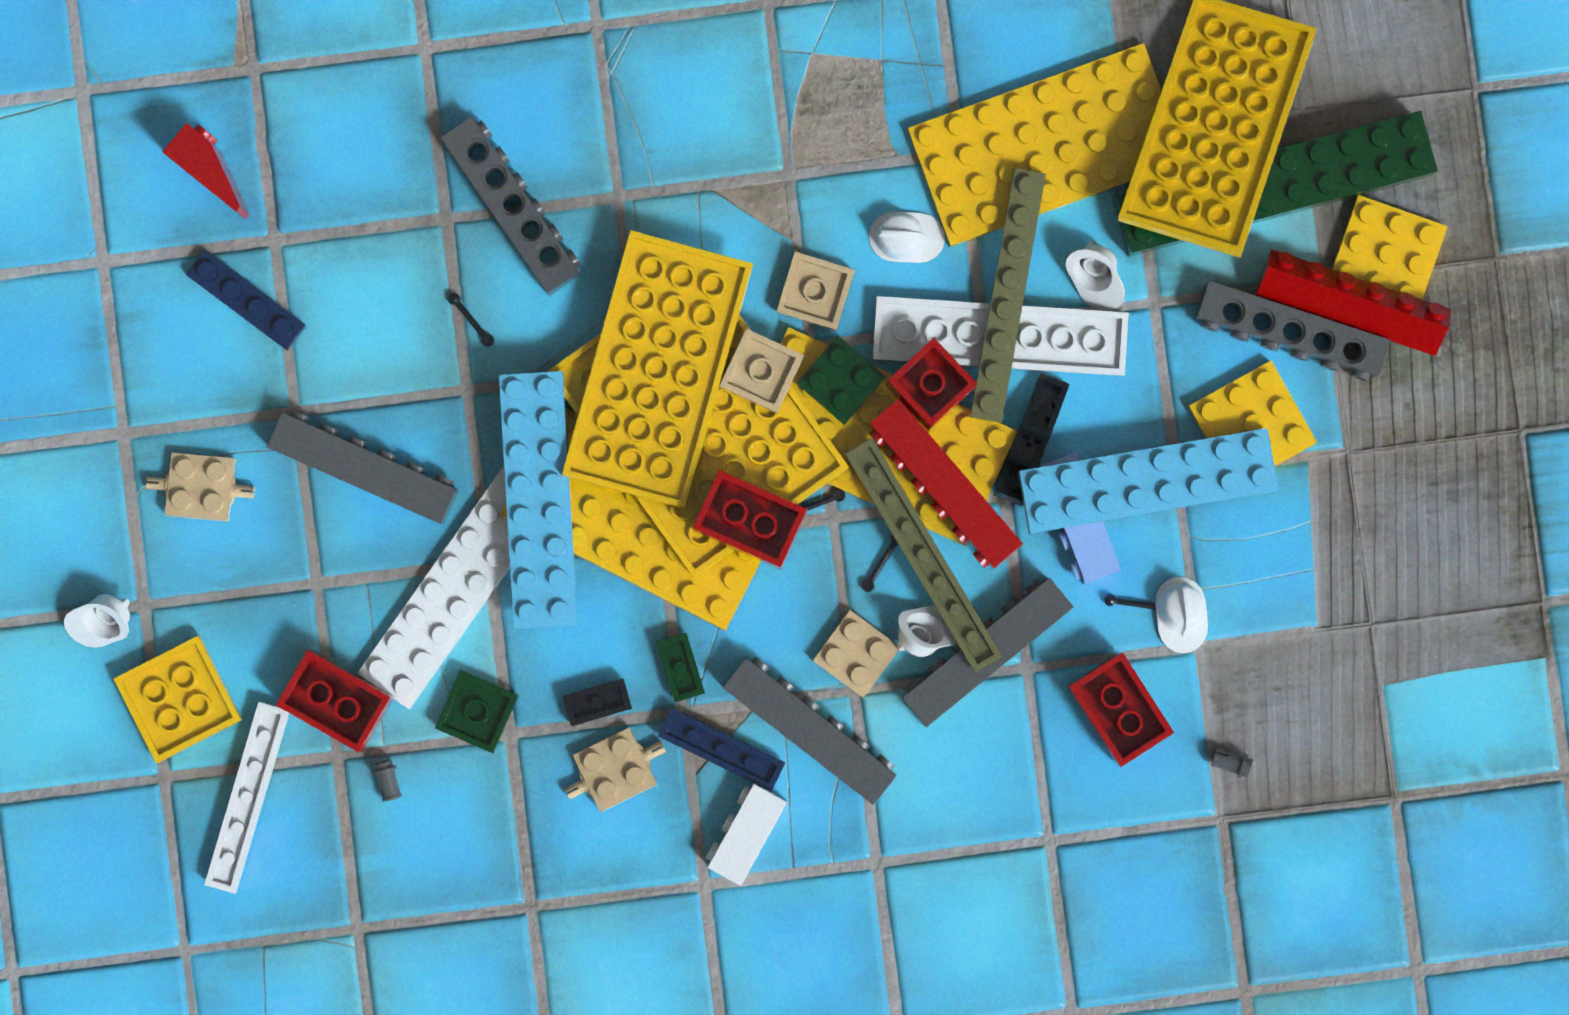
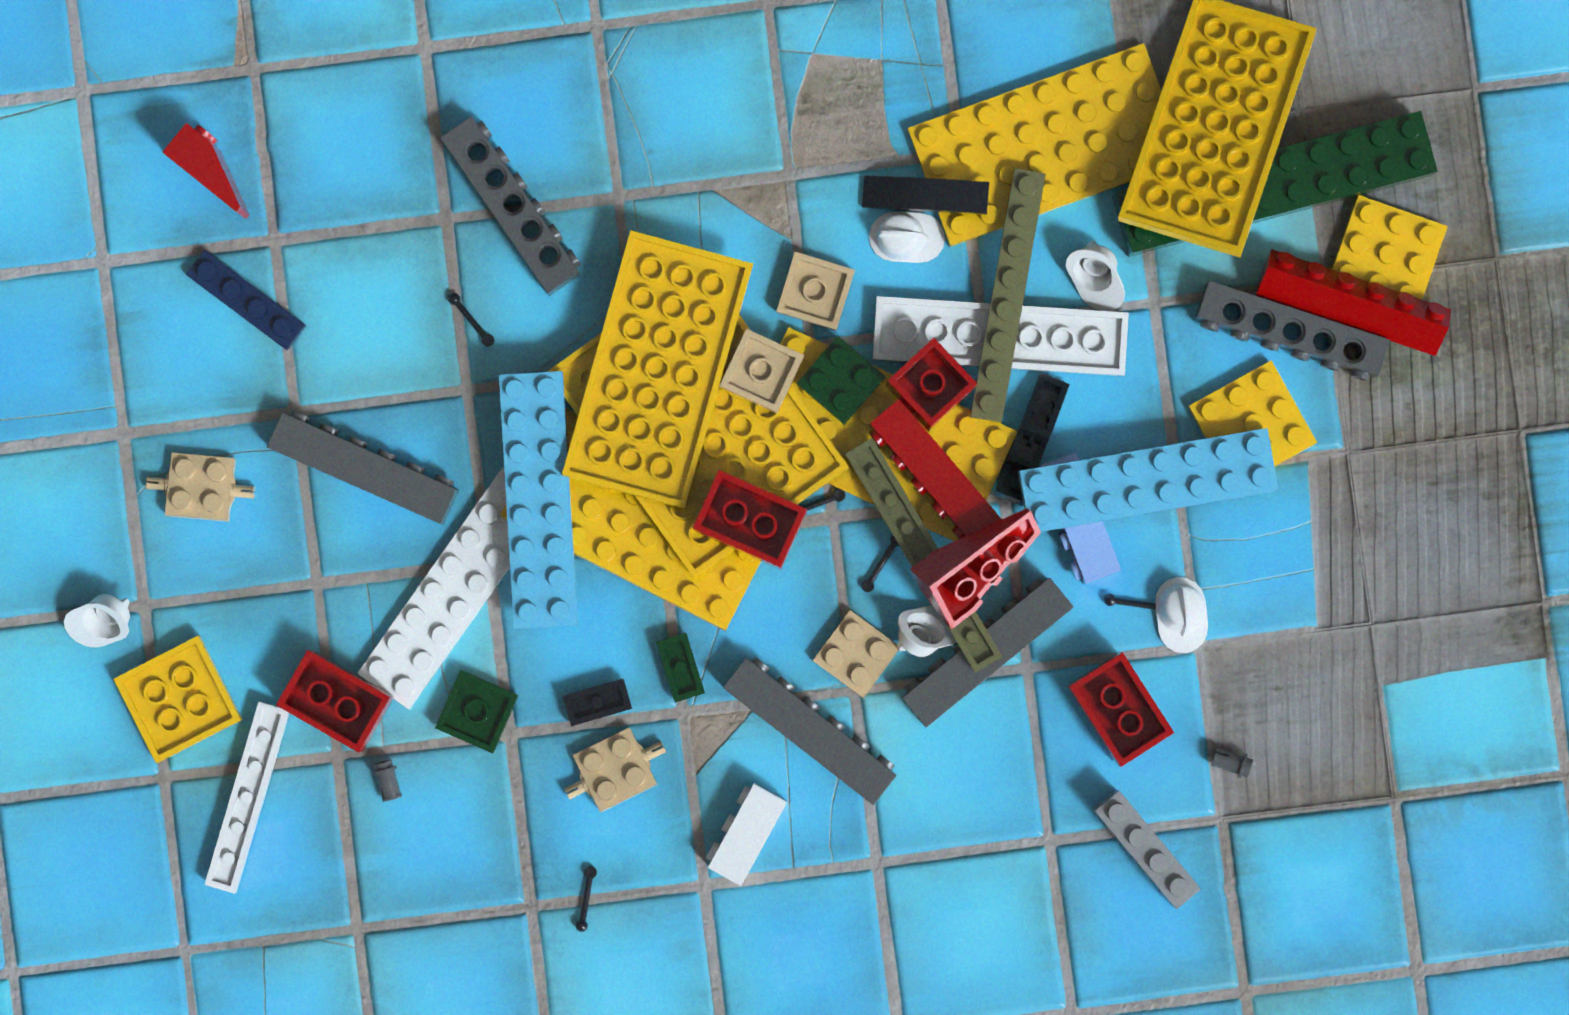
(590, 872): none -> black hinge
(721, 749): dark blue plate -> none
(925, 194): none -> black slope
(965, 569): none -> red wedge
(1146, 849): none -> light grey brick

